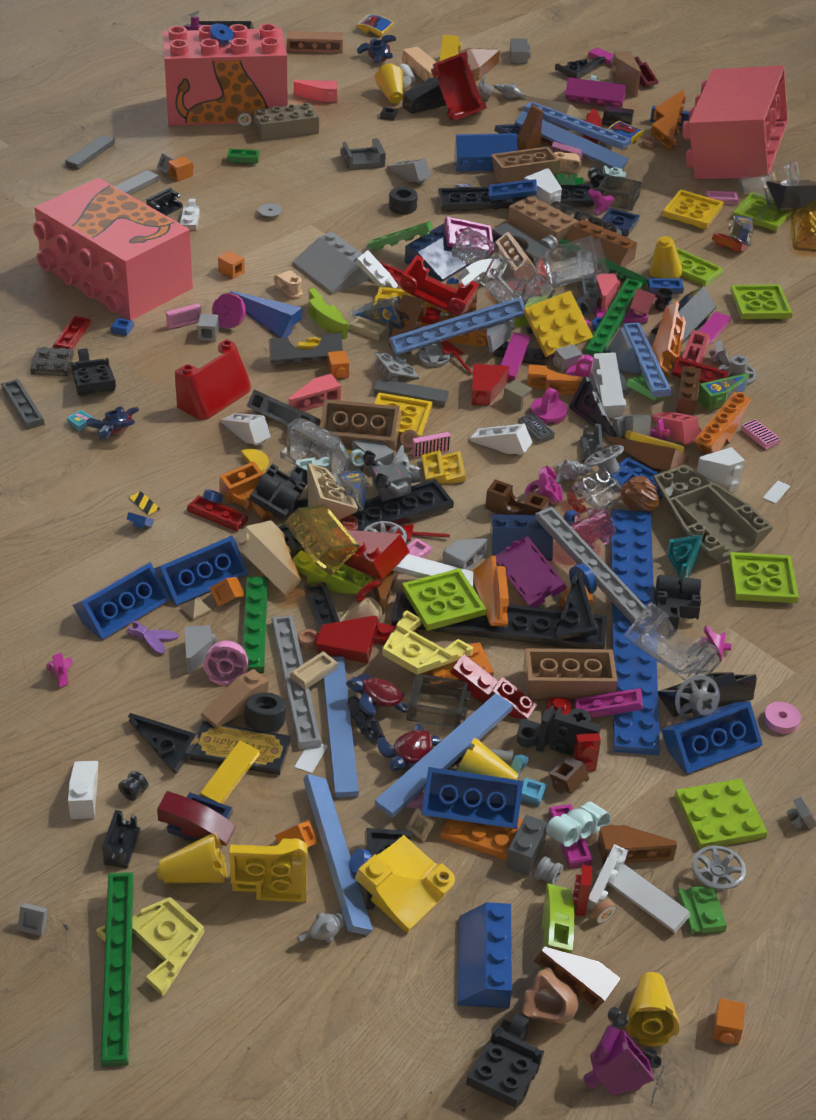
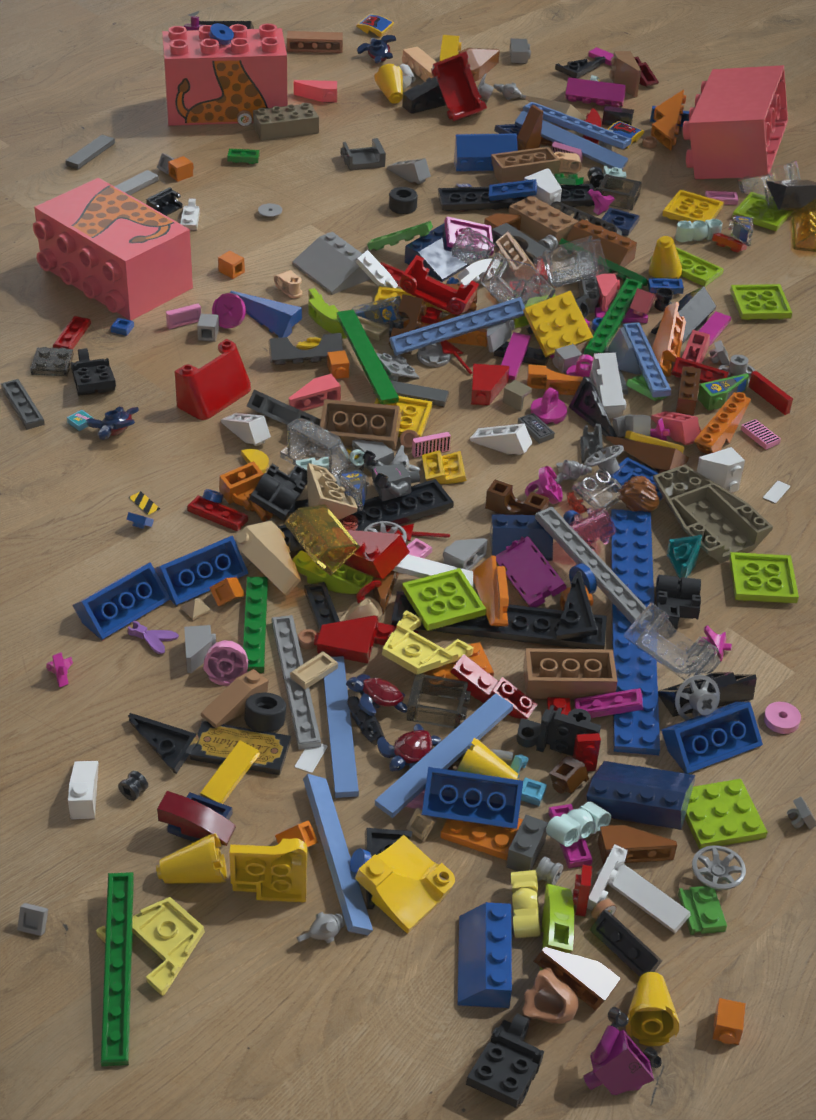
(120, 840): black hinge -> none
(367, 357): none -> green tile
(388, 113): black tile -> none
(499, 219): none -> dark orange slope
(525, 904): none -> light yellow piece
(625, 944): none -> black plate
(642, 794): none -> dark blue slope
(697, 230): none -> light aqua piece
(770, 392): none -> red tile

